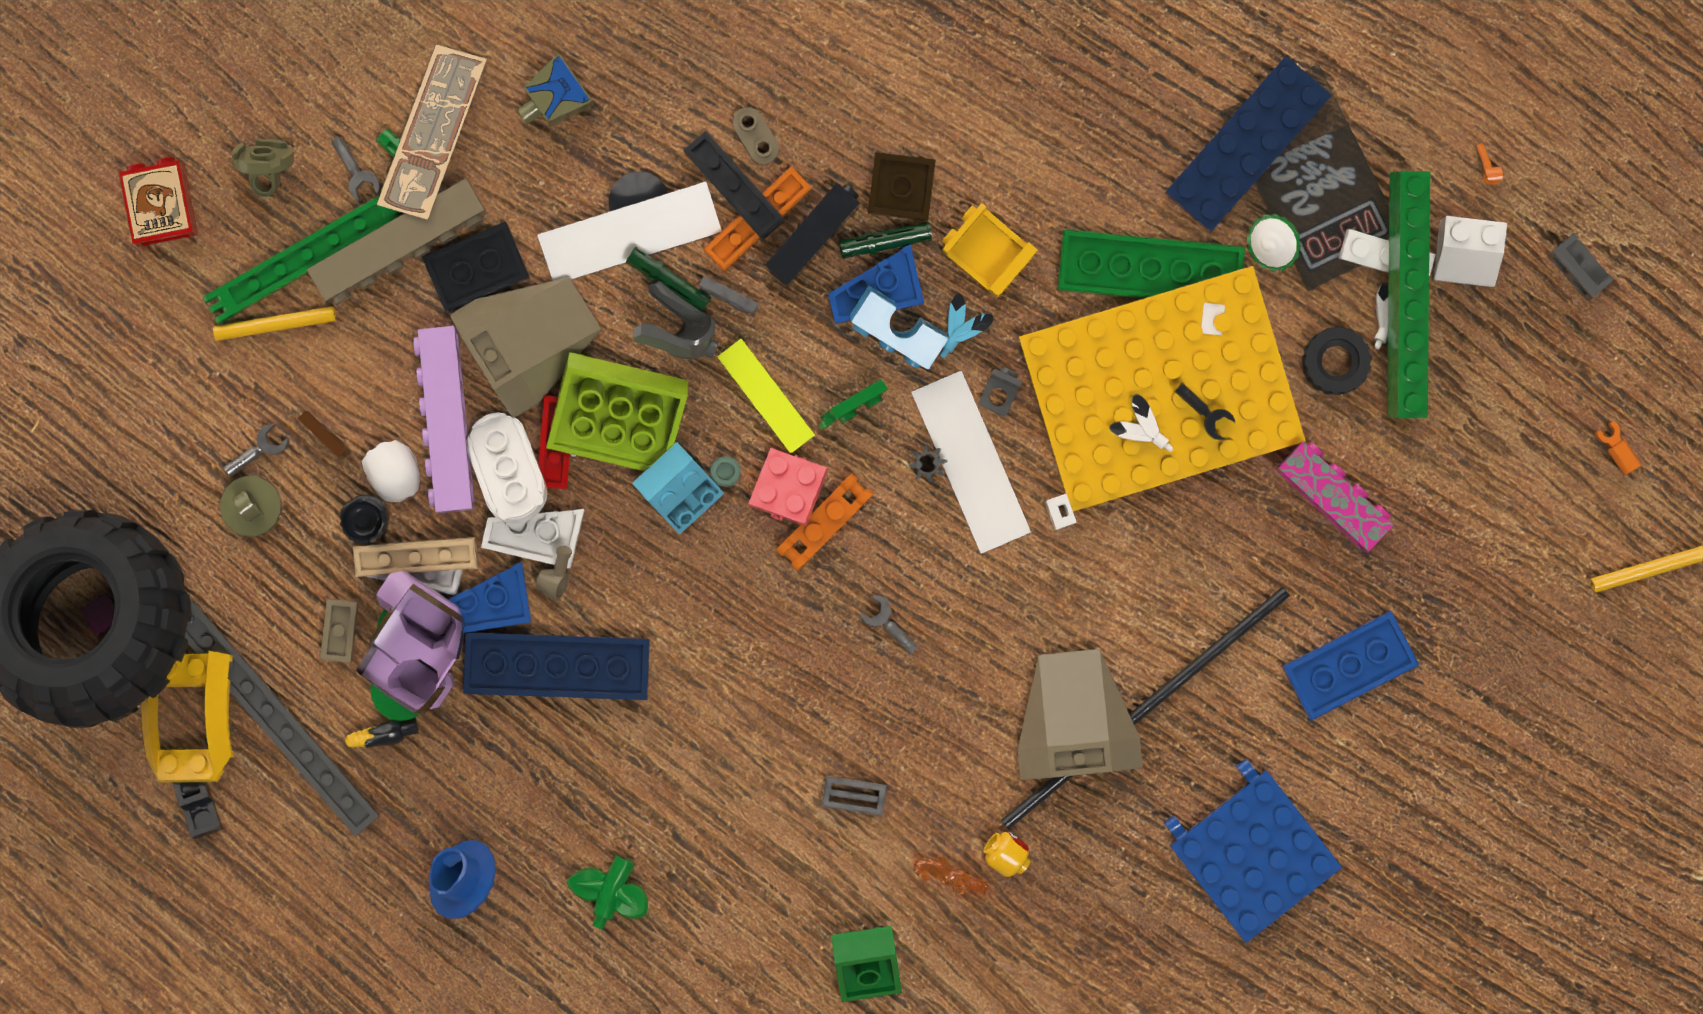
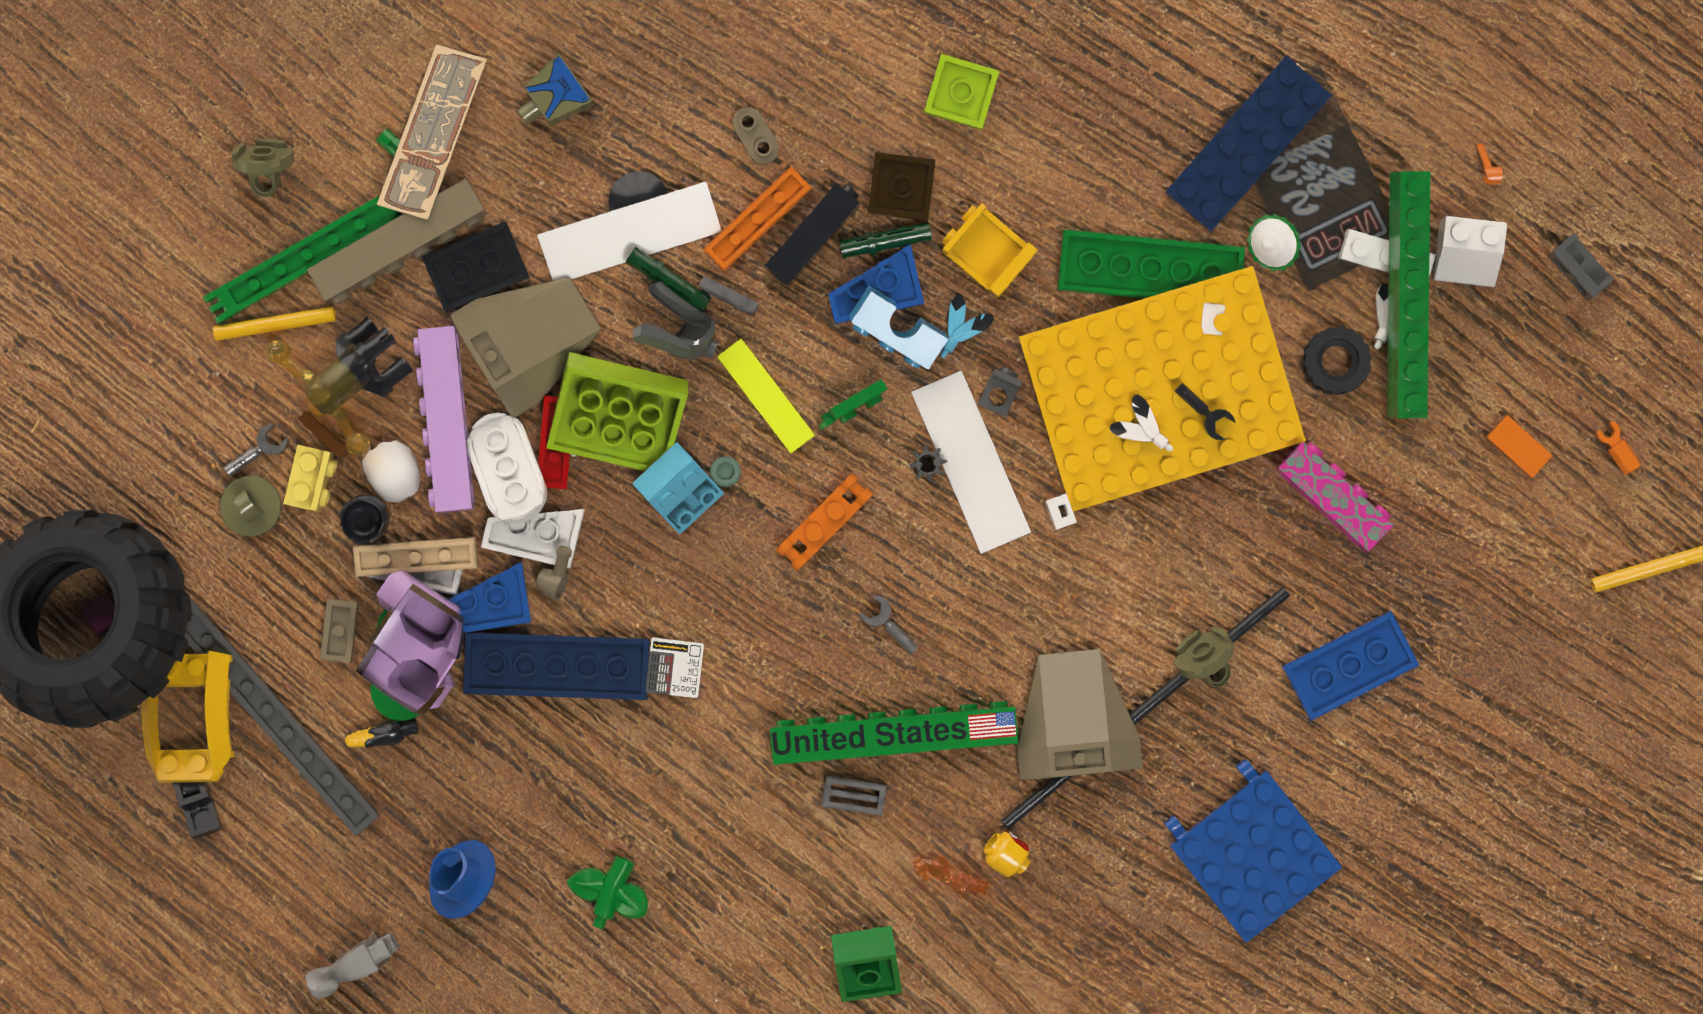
(158, 202): brick -> none
(310, 478): none -> light yellow bracket
(346, 376): none -> wheel
(352, 965): none -> light grey hips
(353, 168): flat silver piece -> none
(674, 667): none -> sticker
(734, 185): black tile -> none
(788, 487): coral plate -> none
(893, 735): none -> green brick
(961, 92): none -> lime plate
(1204, 655): none -> olive tile
(1518, 446): none -> orange tile

